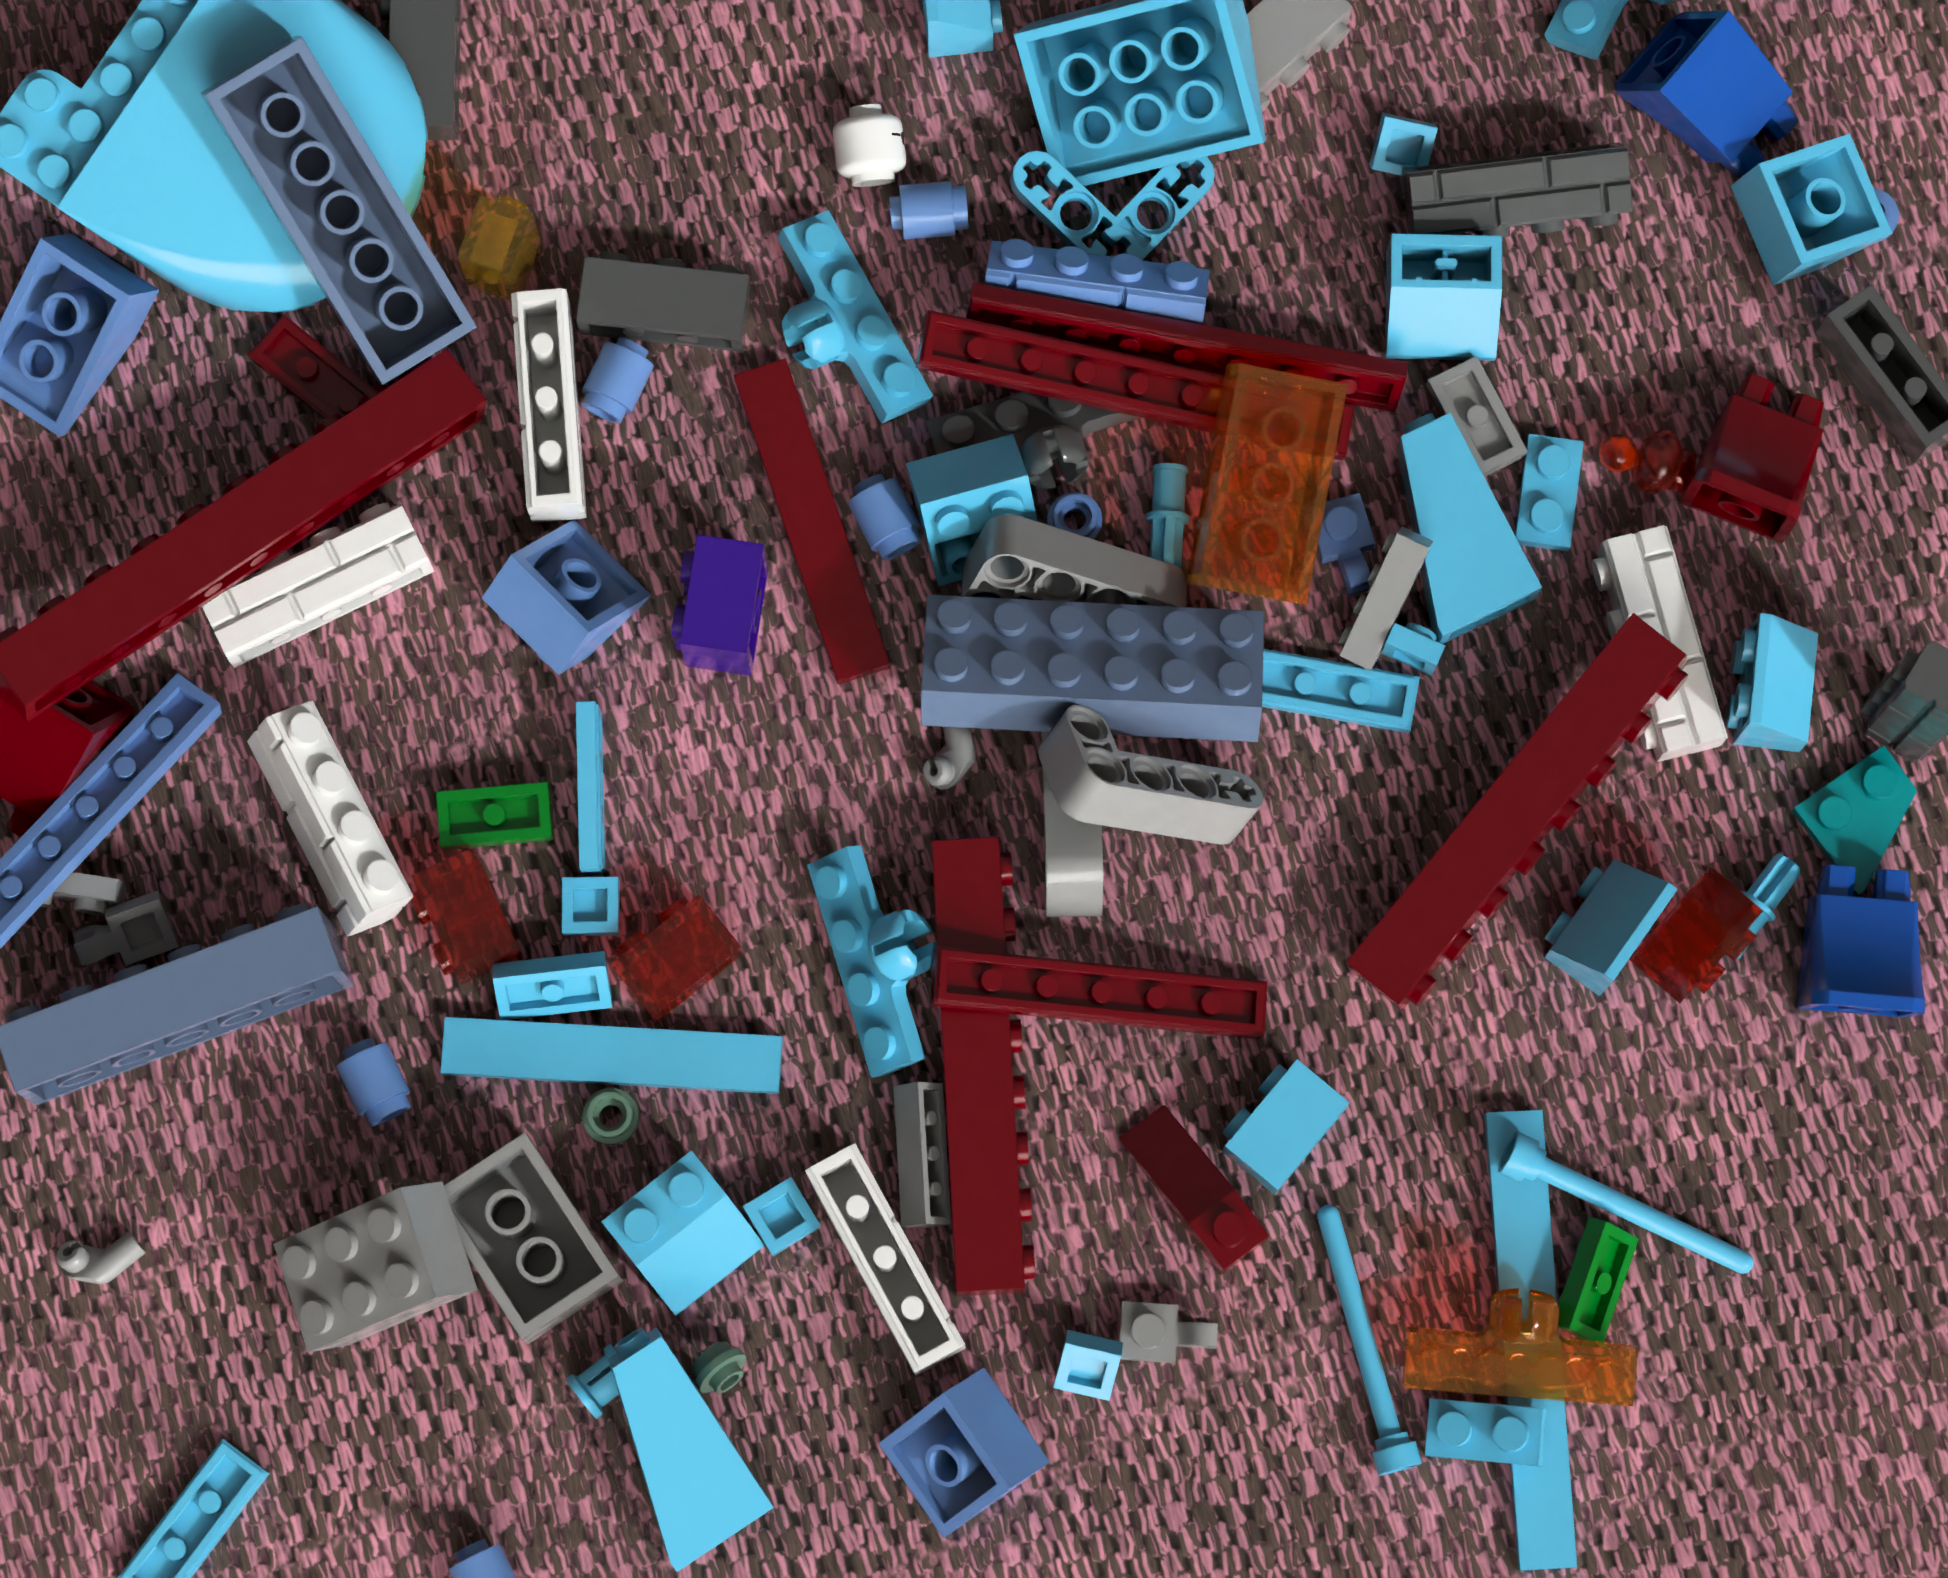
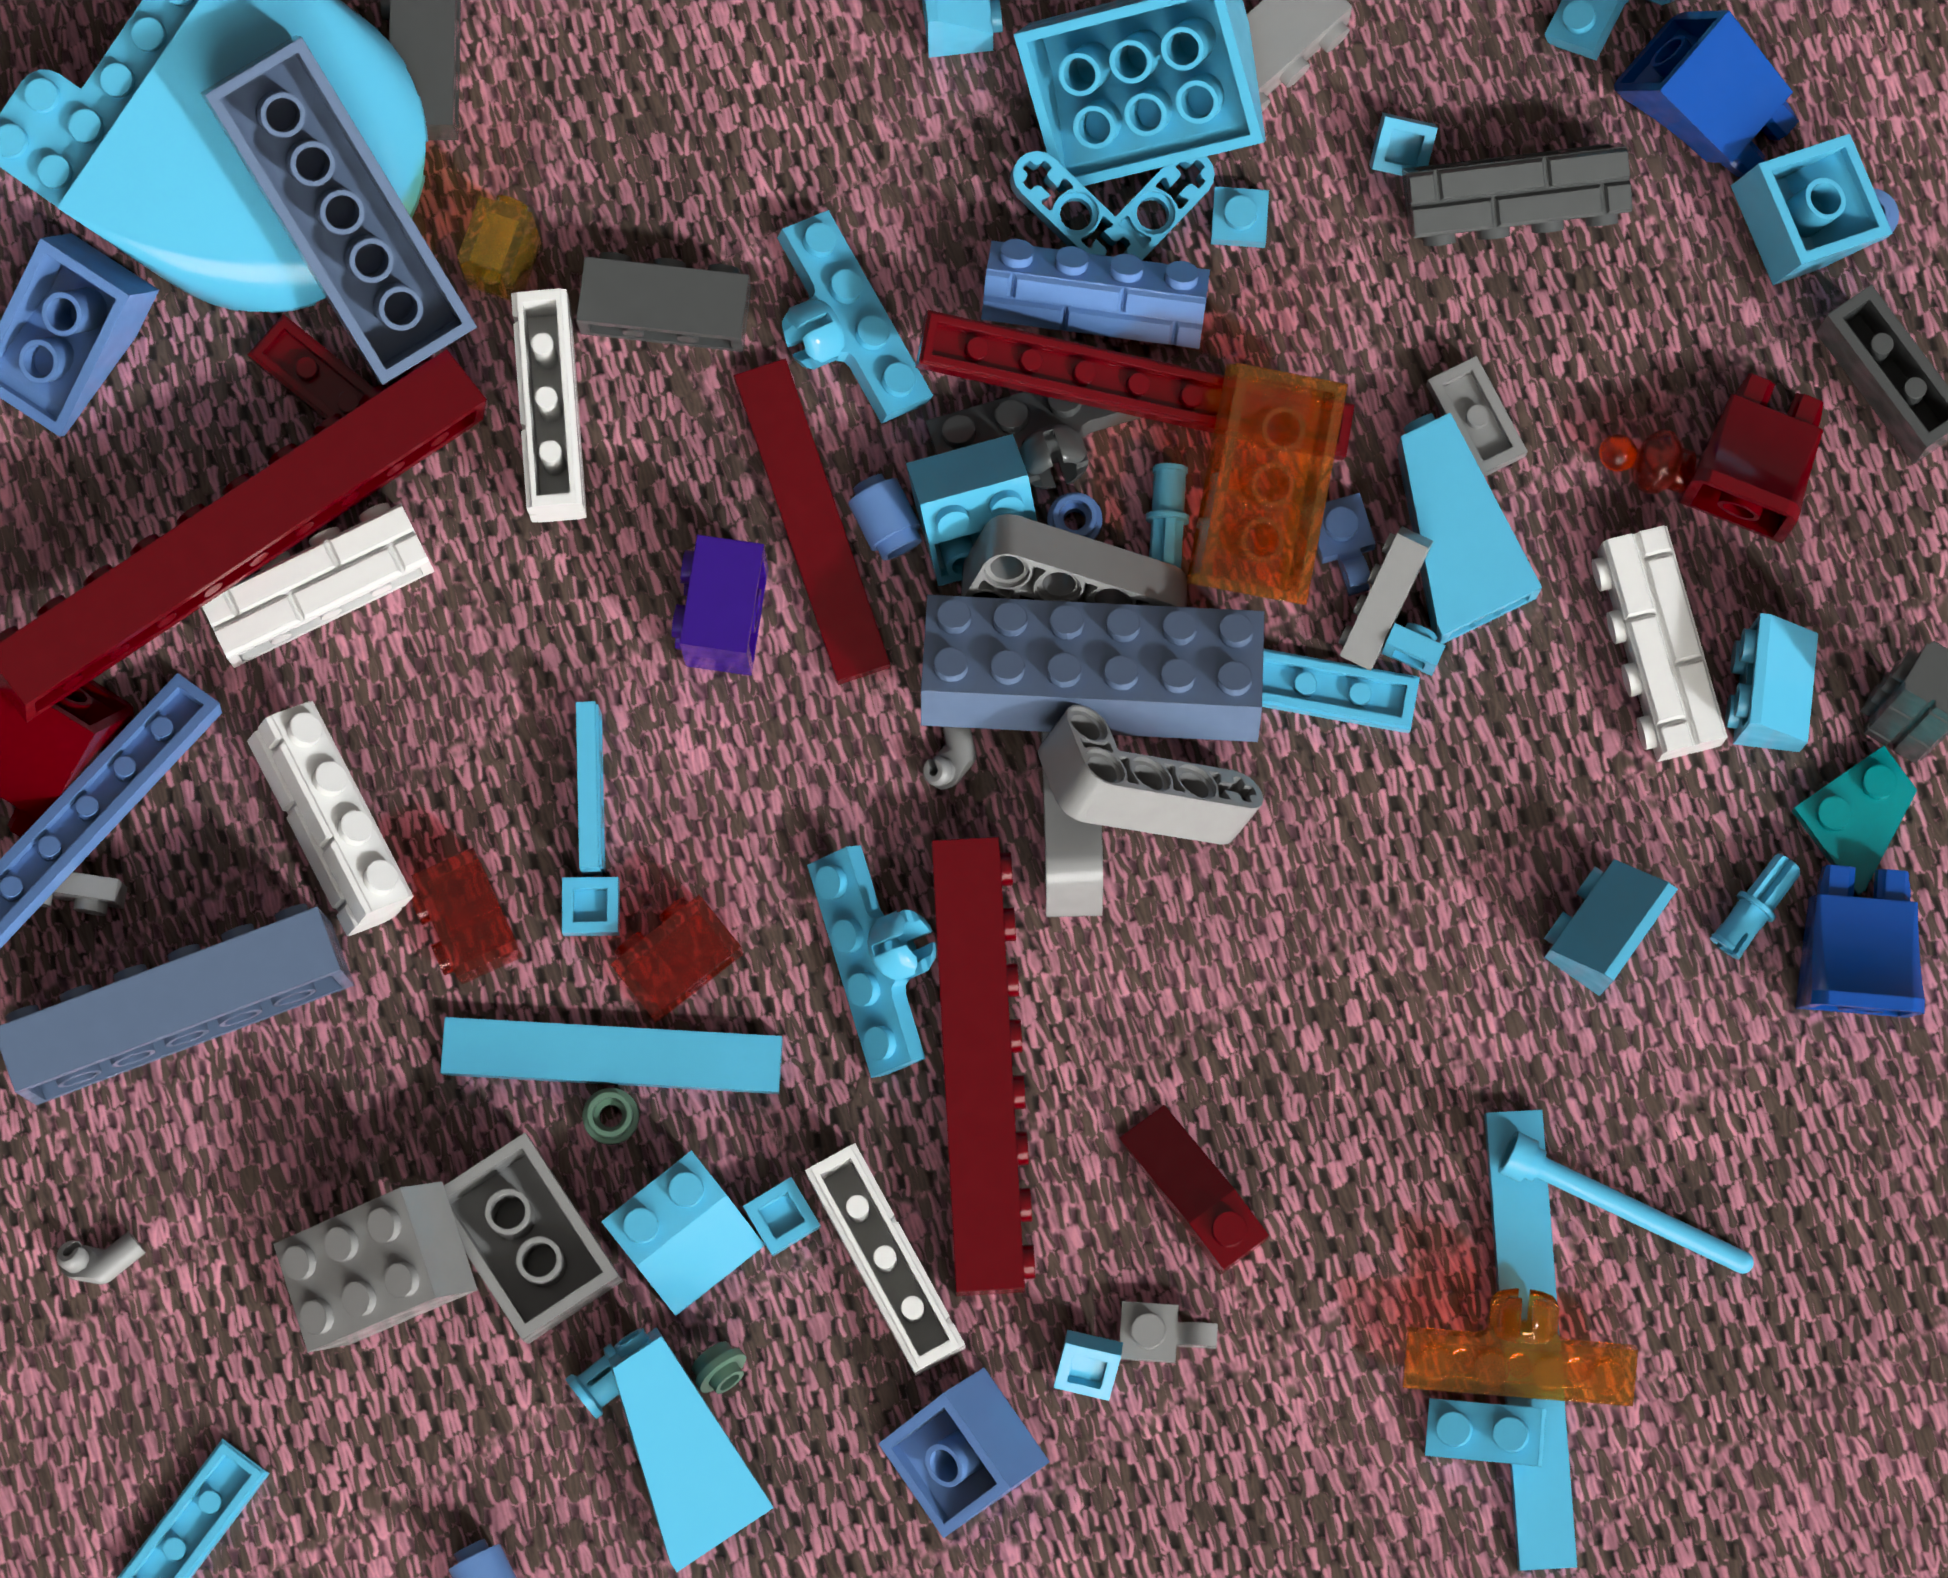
(134, 929): light grey plate -> none
(374, 1081): medium blue brick -> none
(494, 816): green plate -> none
(552, 985): medium azure plate -> none
(564, 595): medium blue slope -> none
(616, 380): medium blue brick -> none
(869, 146): white head -> none
(922, 1155): light grey piece -> none
(929, 210): medium blue brick -> none
(1098, 993): dark red tile -> none
(1239, 217): none -> medium azure plate
(1284, 1125): medium azure brick -> none
(1370, 379): dark red tile -> none
(1393, 1446): medium azure piece -> none
(1443, 296): medium azure slope -> none
(1518, 812): dark red brick -> none
(1548, 492): medium azure plate -> none
(1595, 1280): green plate -> none
(1696, 935): clear red brick -> none

